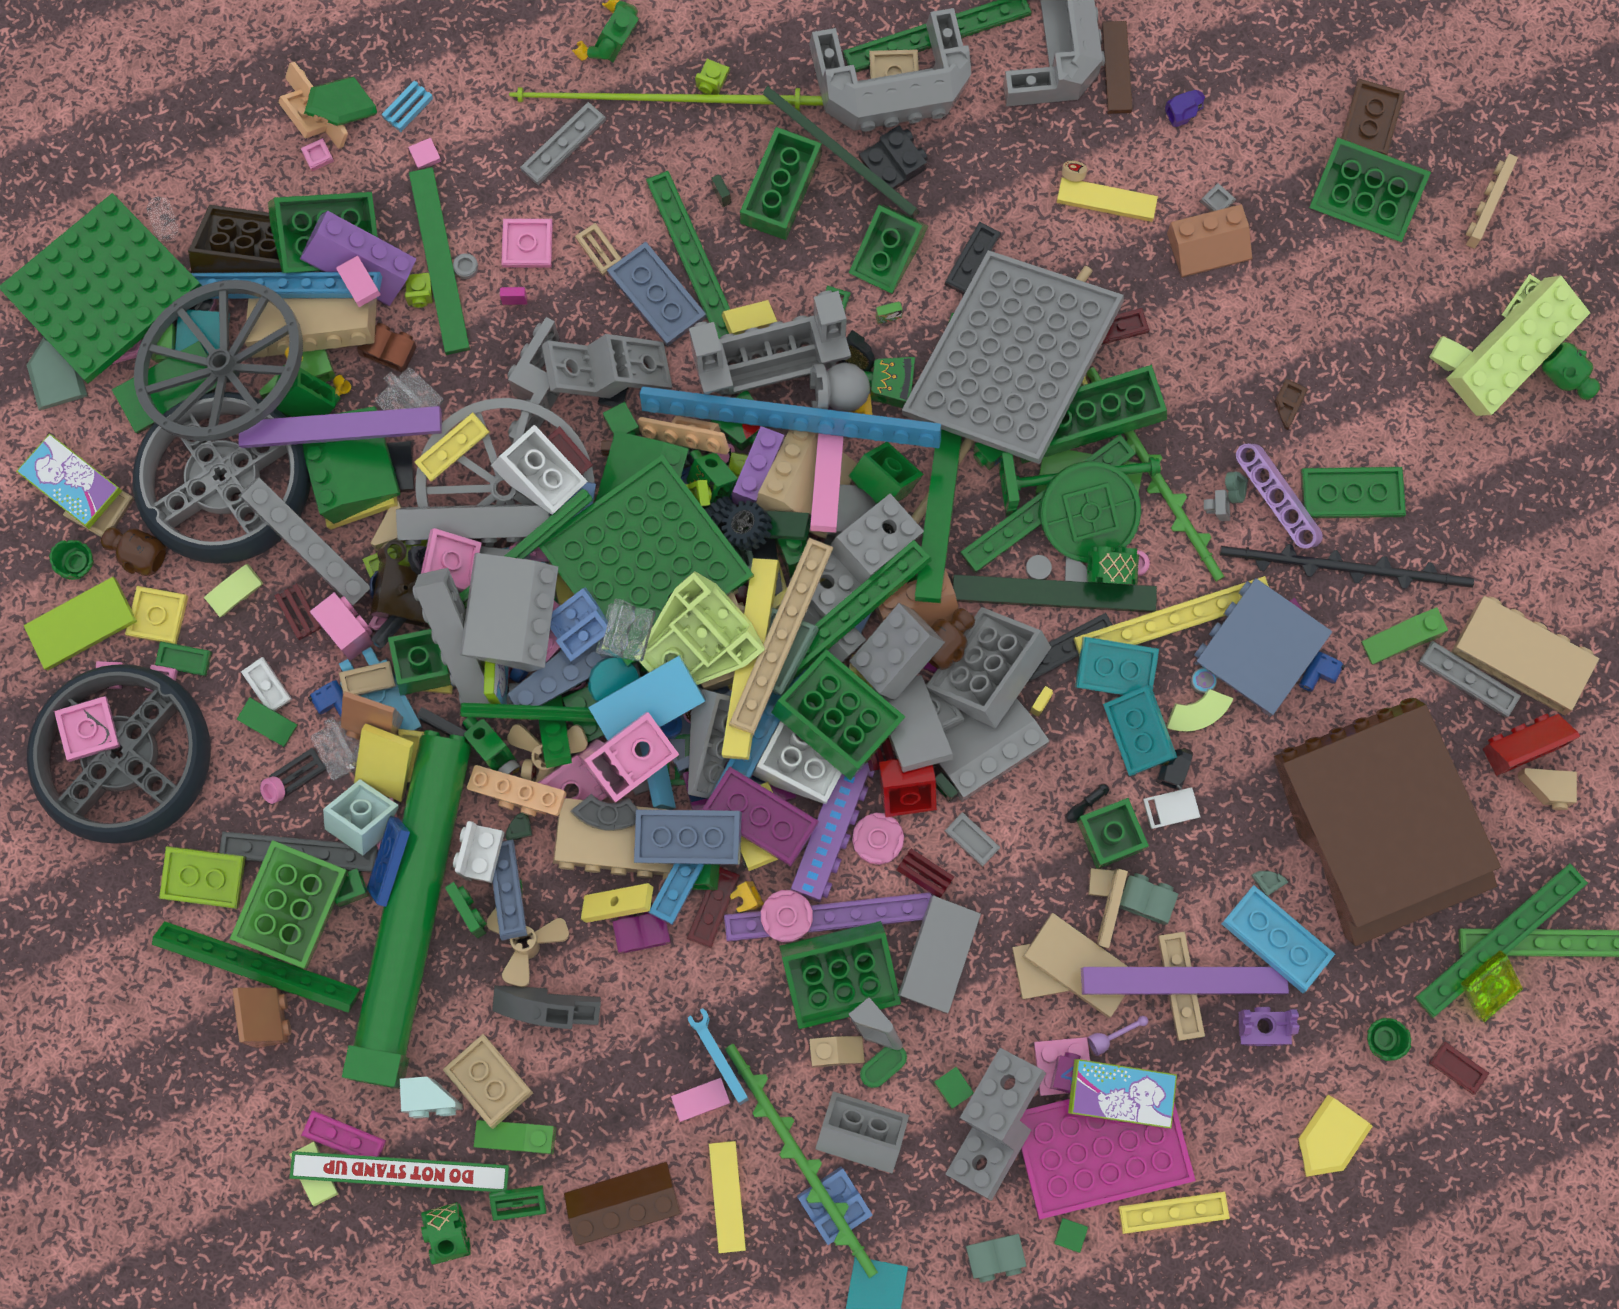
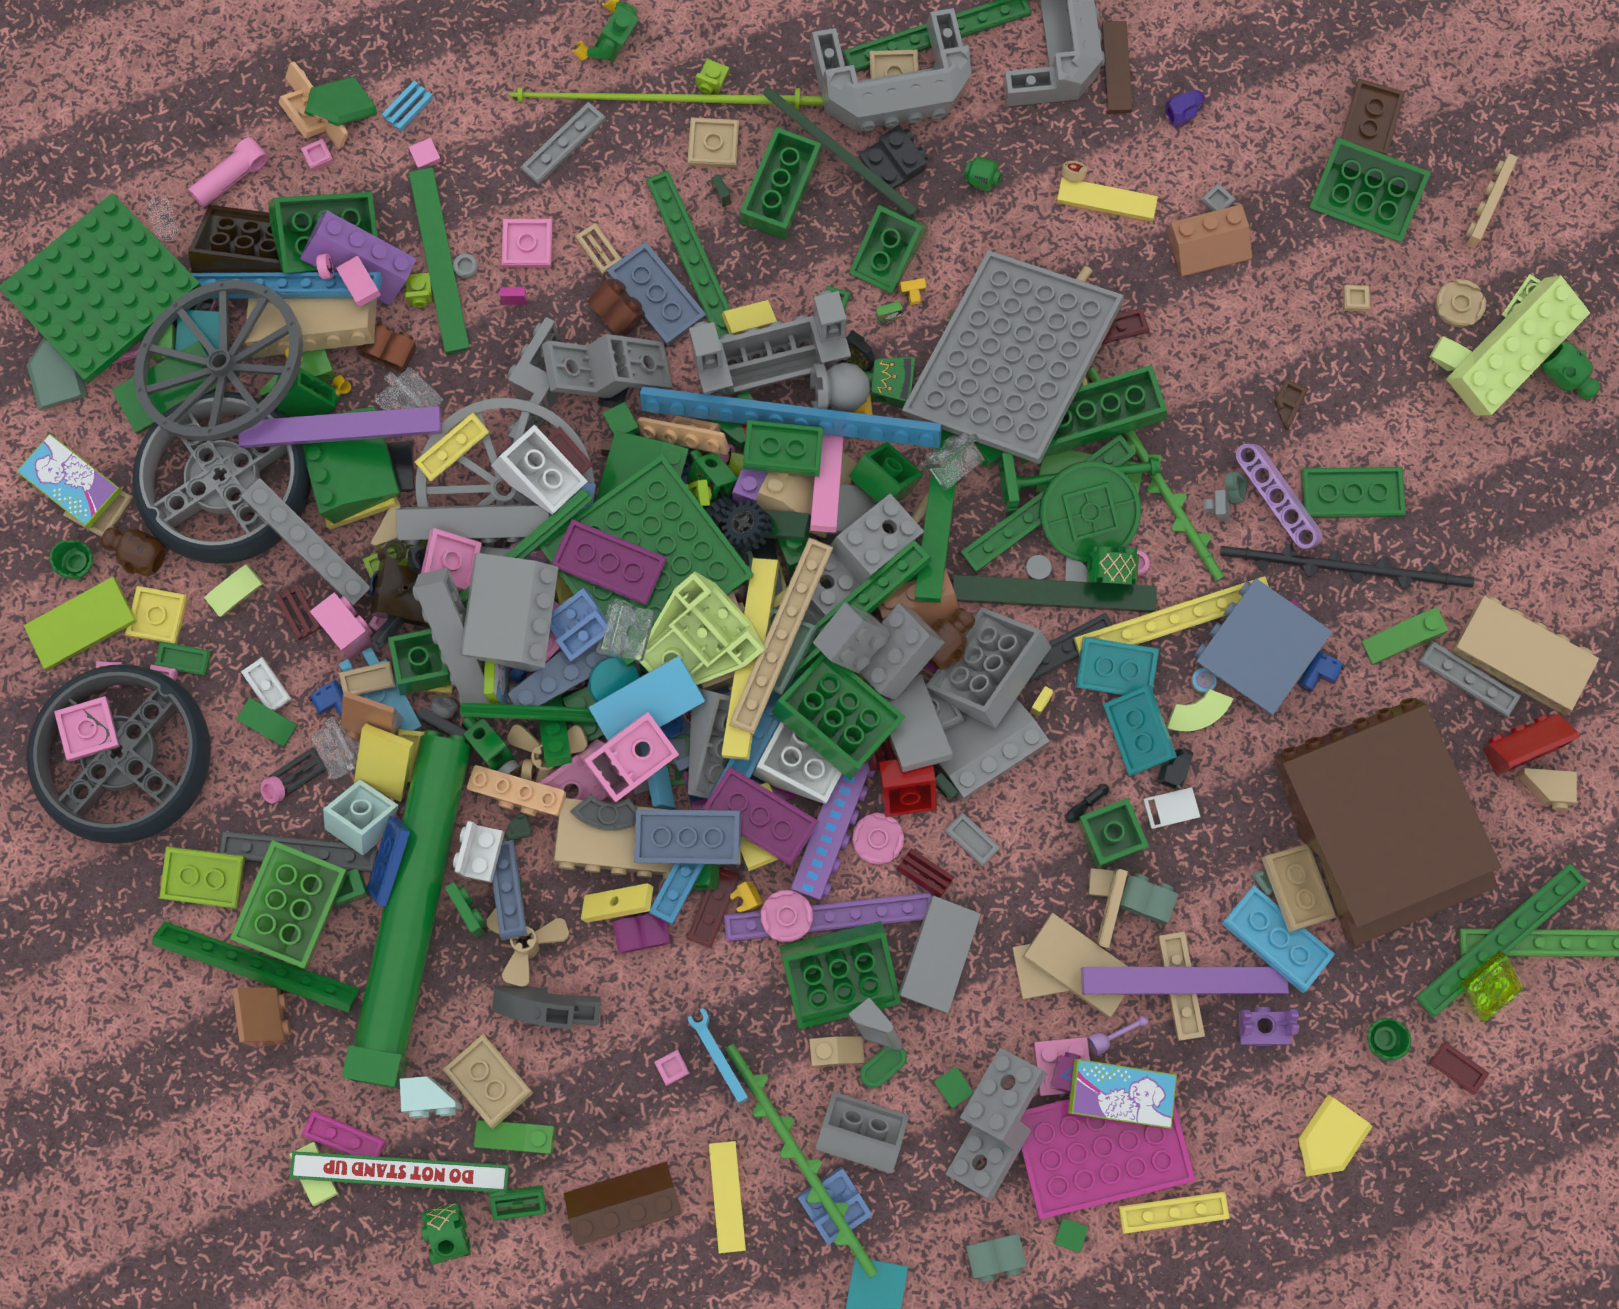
(246, 158): none -> bright pink piece
(325, 266): none -> bright pink tile
(443, 706): none -> light grey tile
(609, 562): none -> magenta tile
(616, 306): none -> copper brick
(671, 1067): none -> bright pink tile
(700, 1099): bright pink tile -> none
(713, 142): none -> tan tile
(783, 448): none -> green tile
(851, 638): none -> light grey brick
(912, 289): none -> yellow tile
(953, 459): none -> clear bracket
(980, 242): black tile -> none
(982, 174): none -> green head
(1298, 887): none -> tan tile
(1356, 298): none -> tan tile
(1452, 303): none -> tan tile

